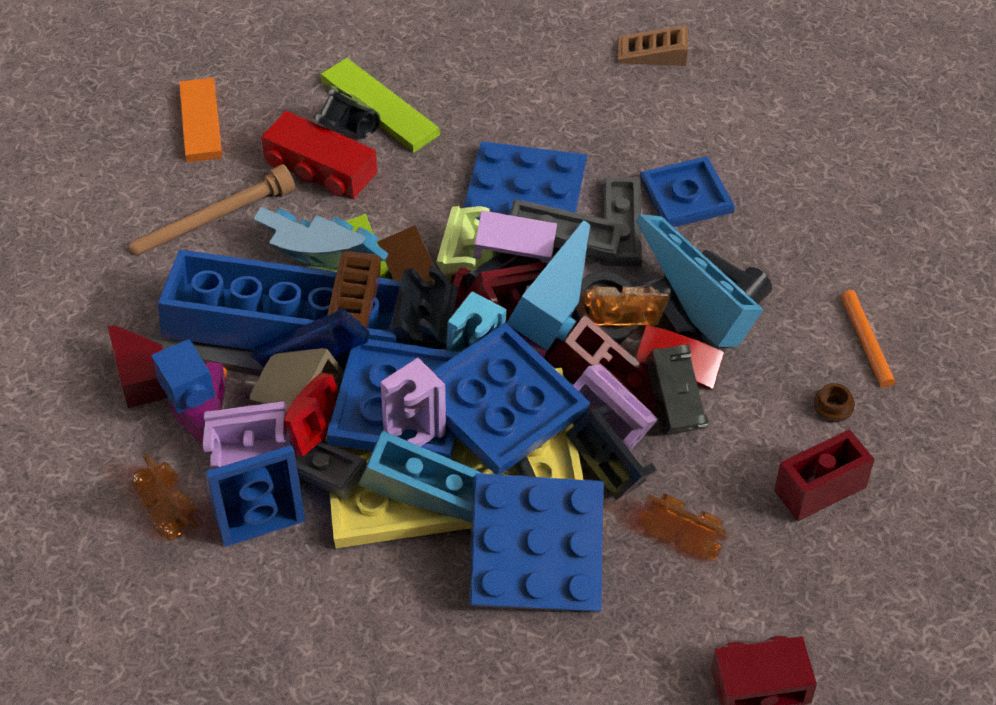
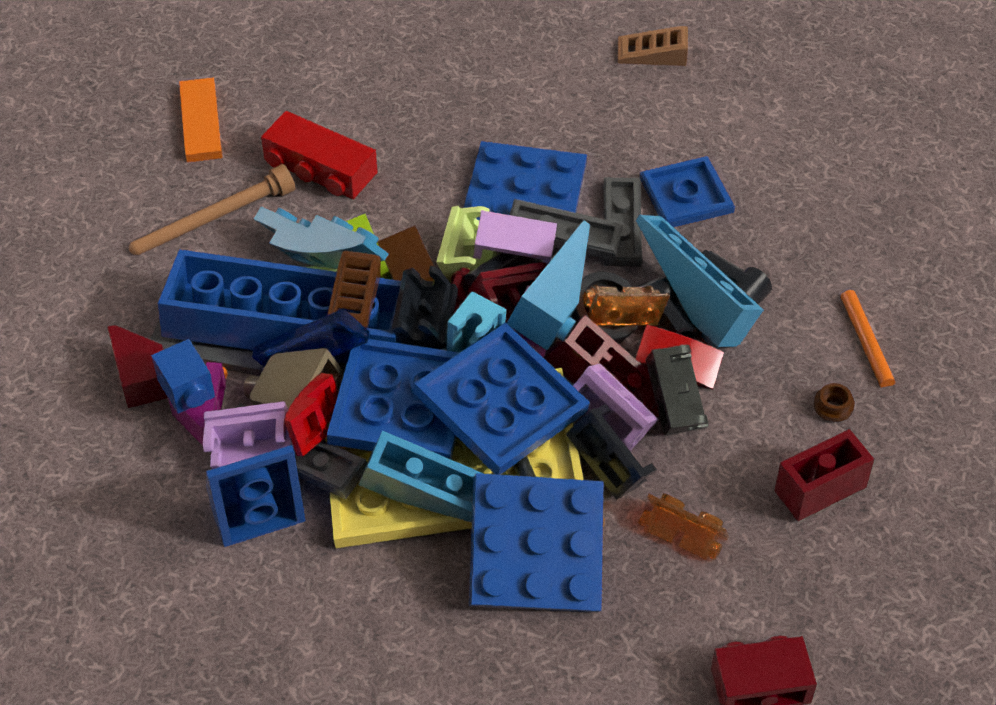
(175, 507): clear orange hinge -> none
(347, 114): black piece -> none
(396, 115): lime tile -> none
(414, 401): lavender hinge -> none

